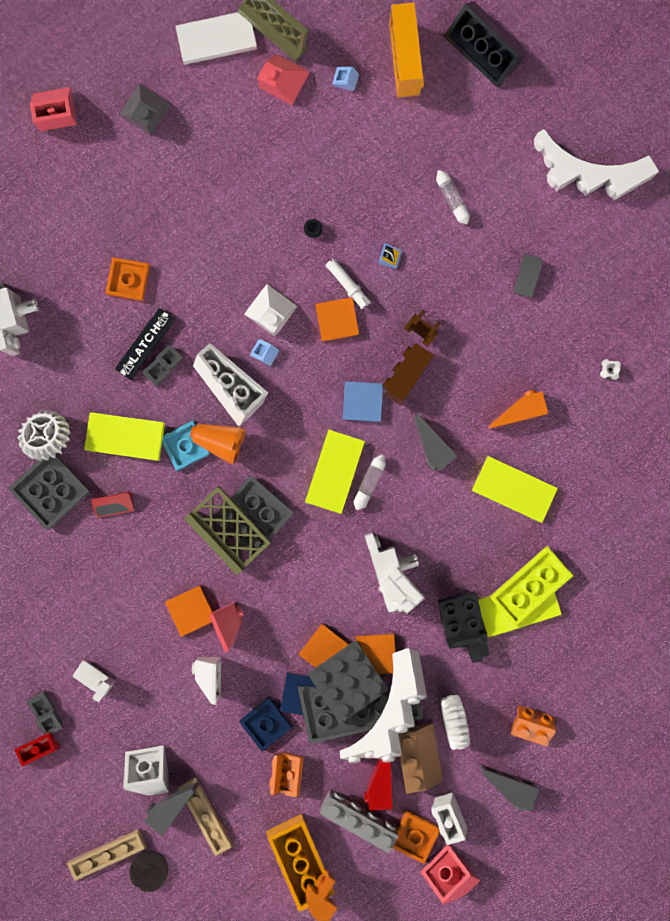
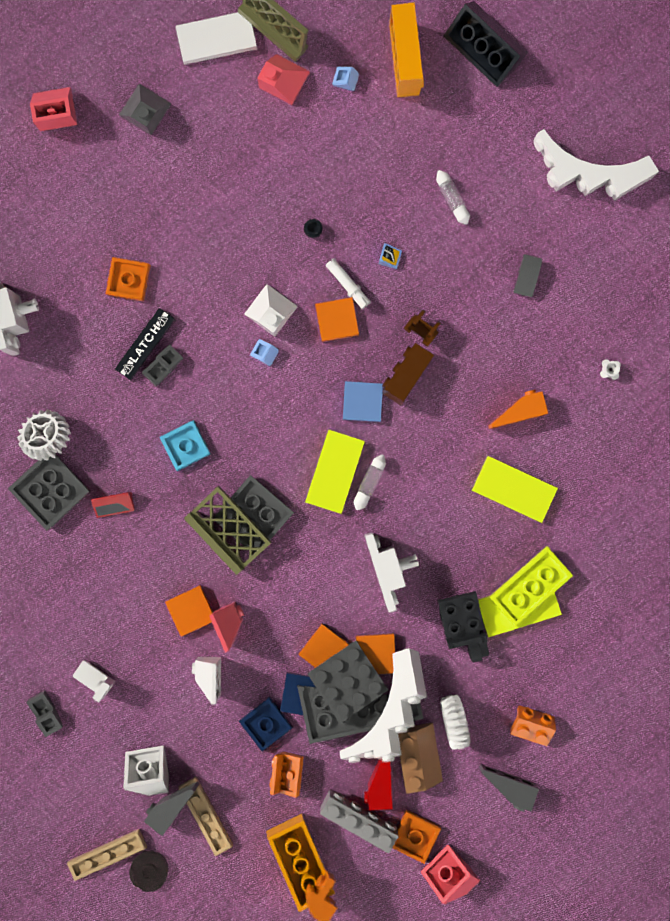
(36, 749): red slope -> none
(124, 436): neon yellow tile -> none
(219, 440): orange cone -> none
(231, 385): white wedge -> none
(400, 589): white brick -> none
(434, 448): dark grey slope -> none
(449, 818): white brick -> none

